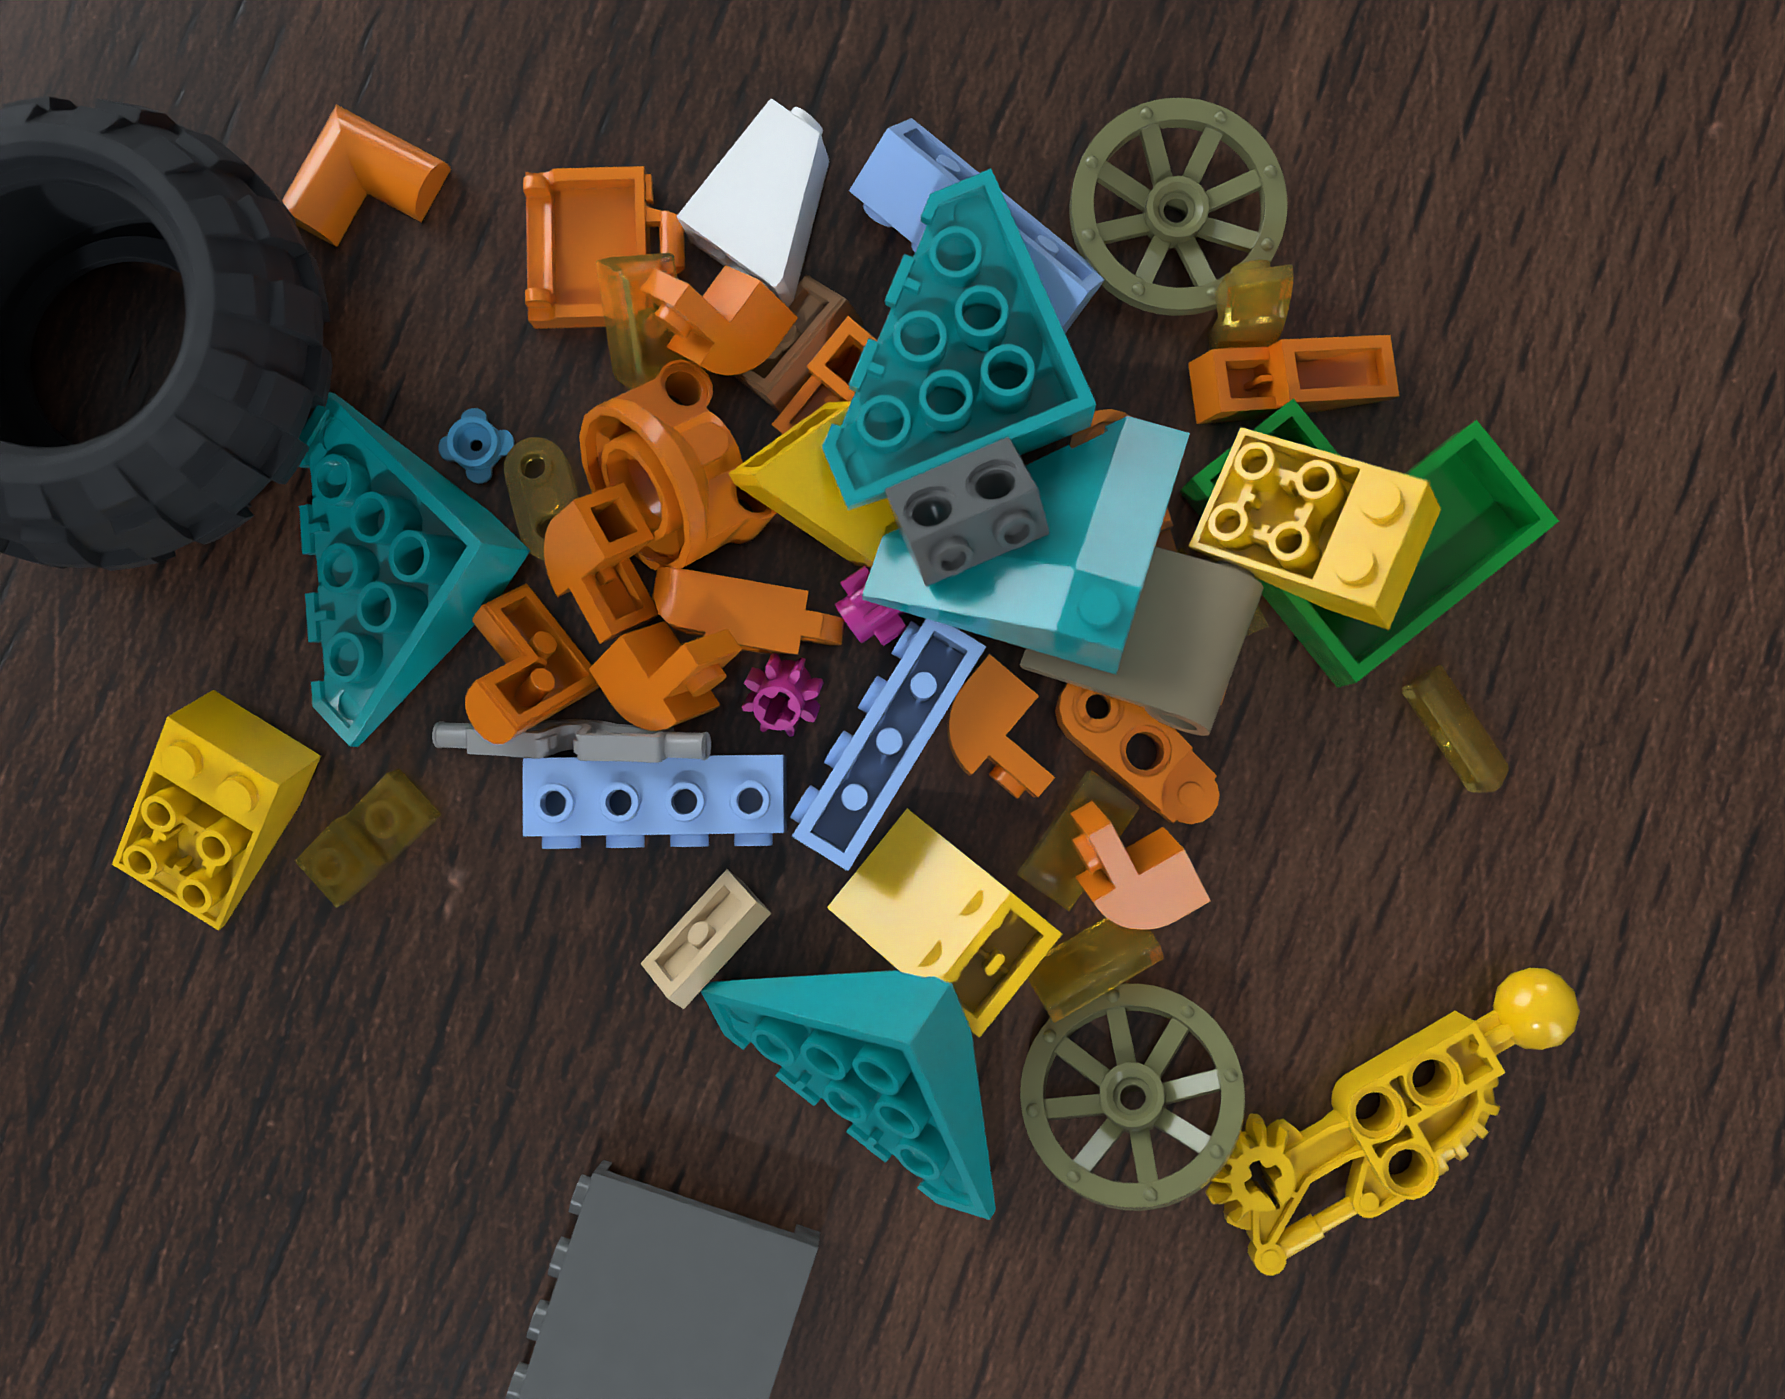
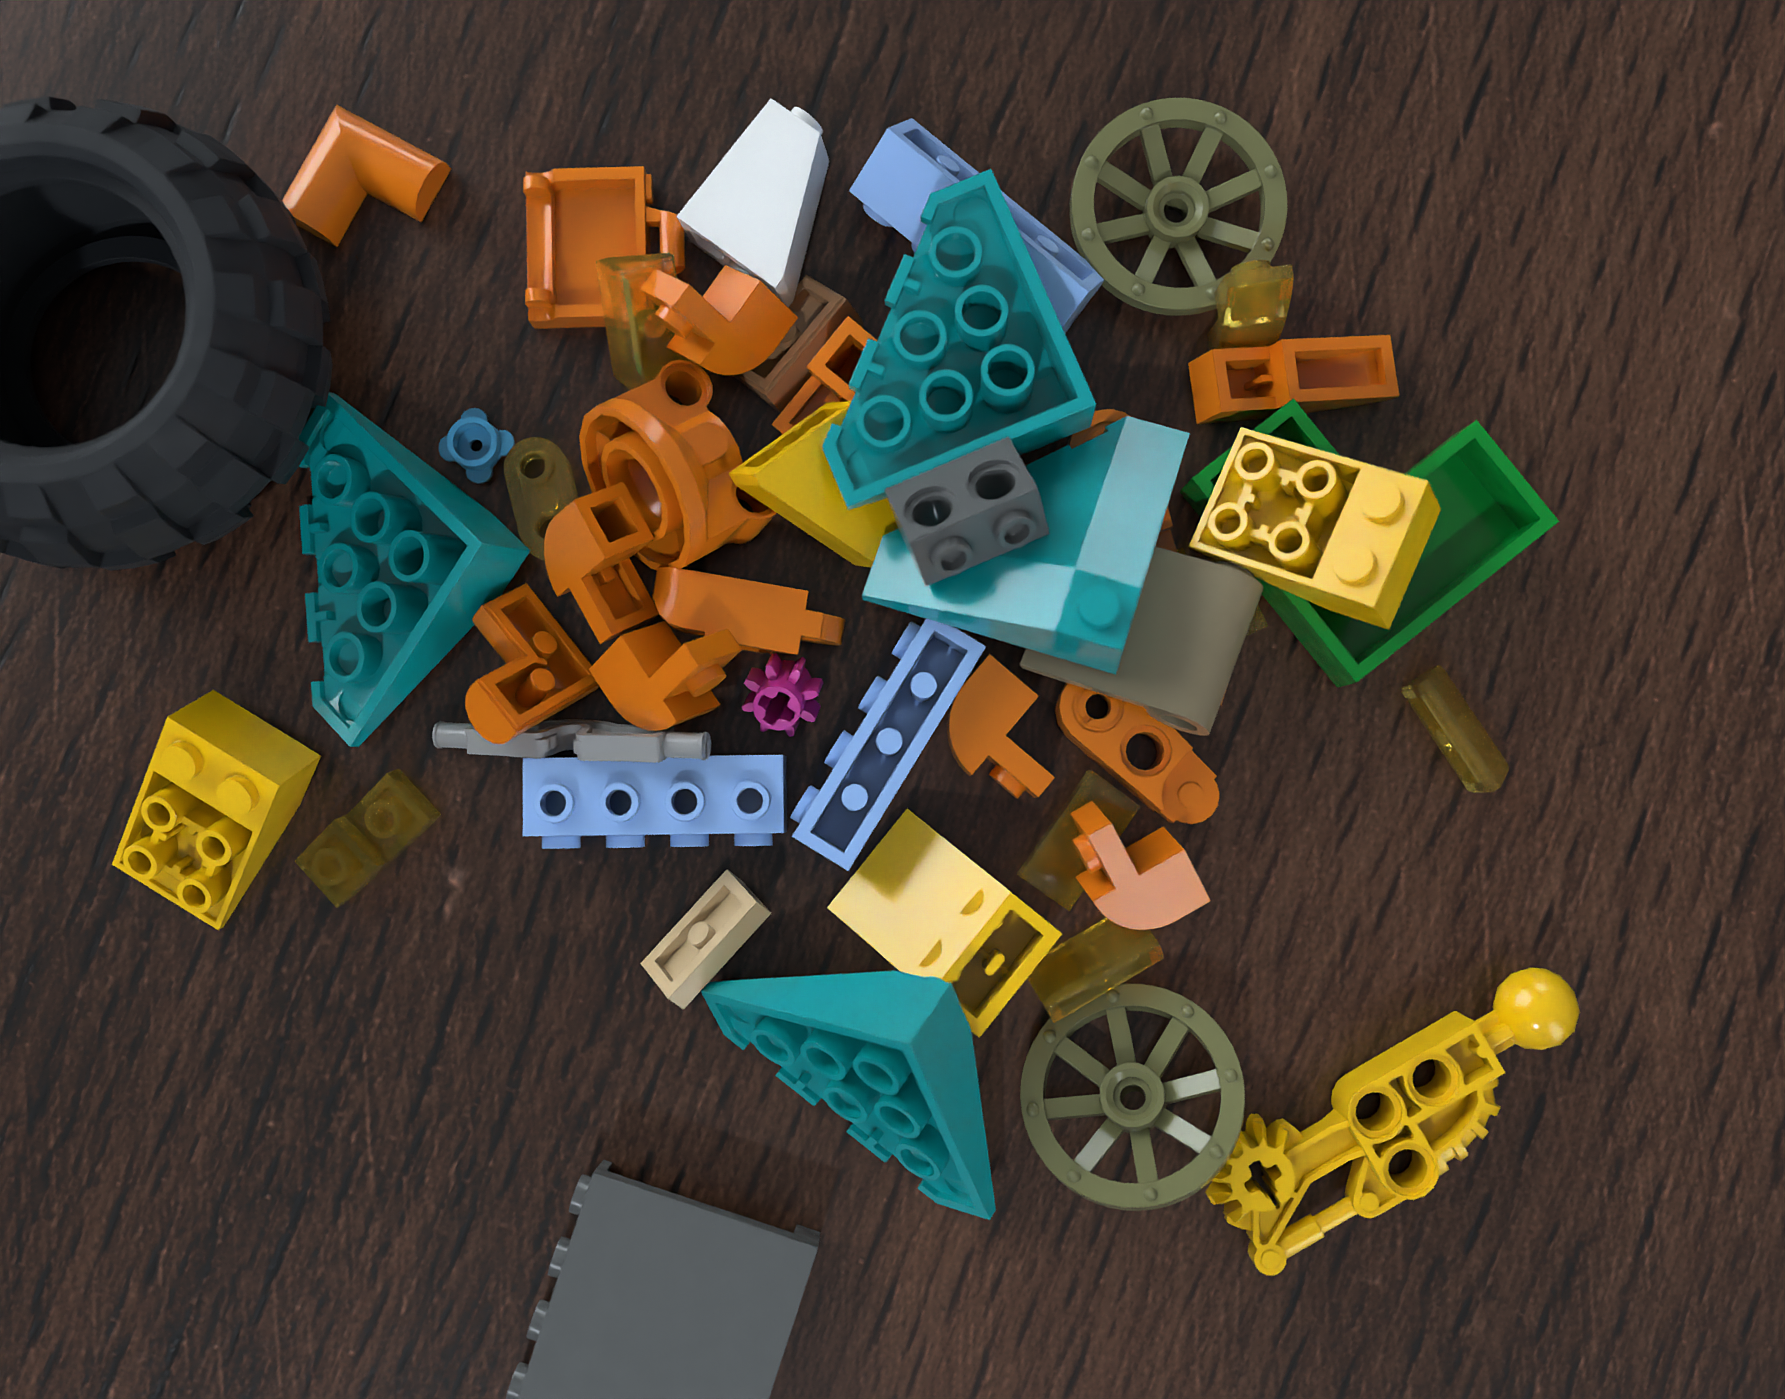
(867, 617): dark pink gear -> none

